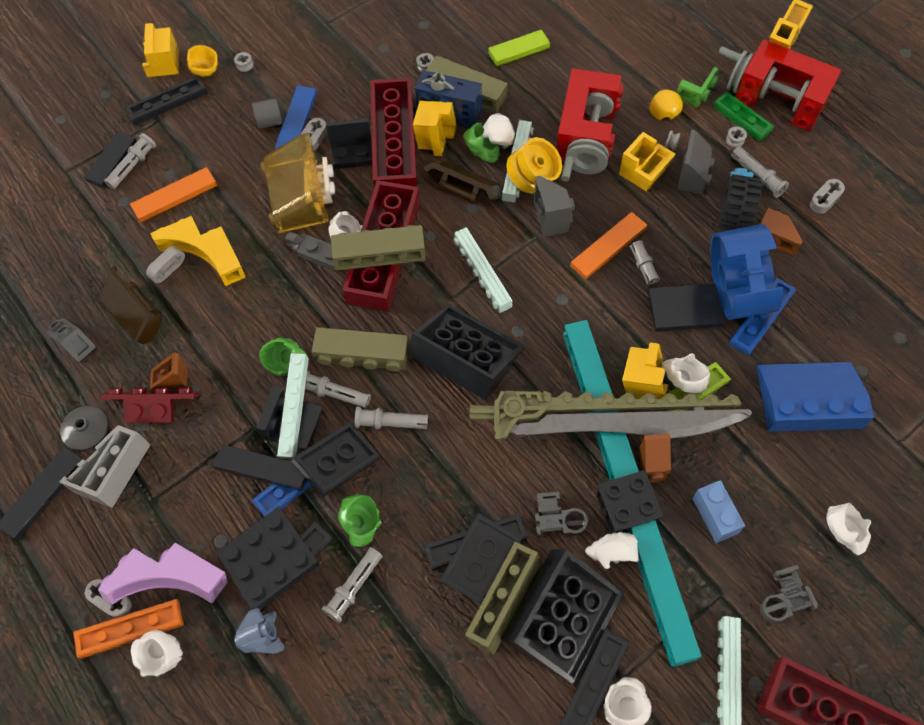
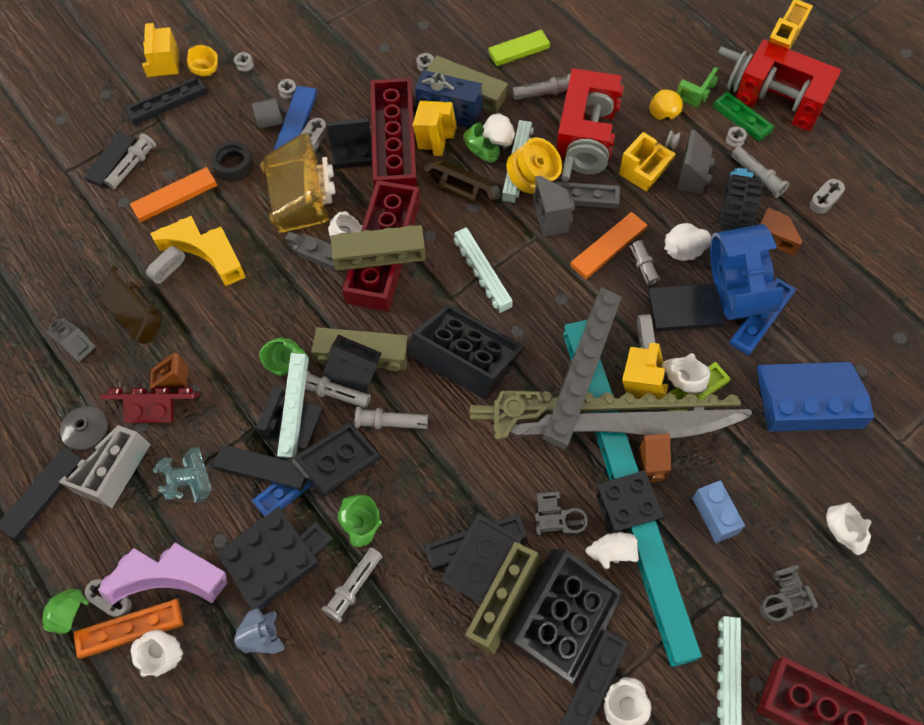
(61, 610): none -> bright green hair
(192, 475): none -> clear light blue piece
(228, 149): none -> black tyre
(283, 85): none -> light grey bush
(351, 363): none -> black bracket
(552, 87): none -> light grey pin
(582, 369): none -> dark grey plate
(592, 194): none -> dark grey plate
(645, 331): none -> light grey beam
(687, 242): none -> white hair

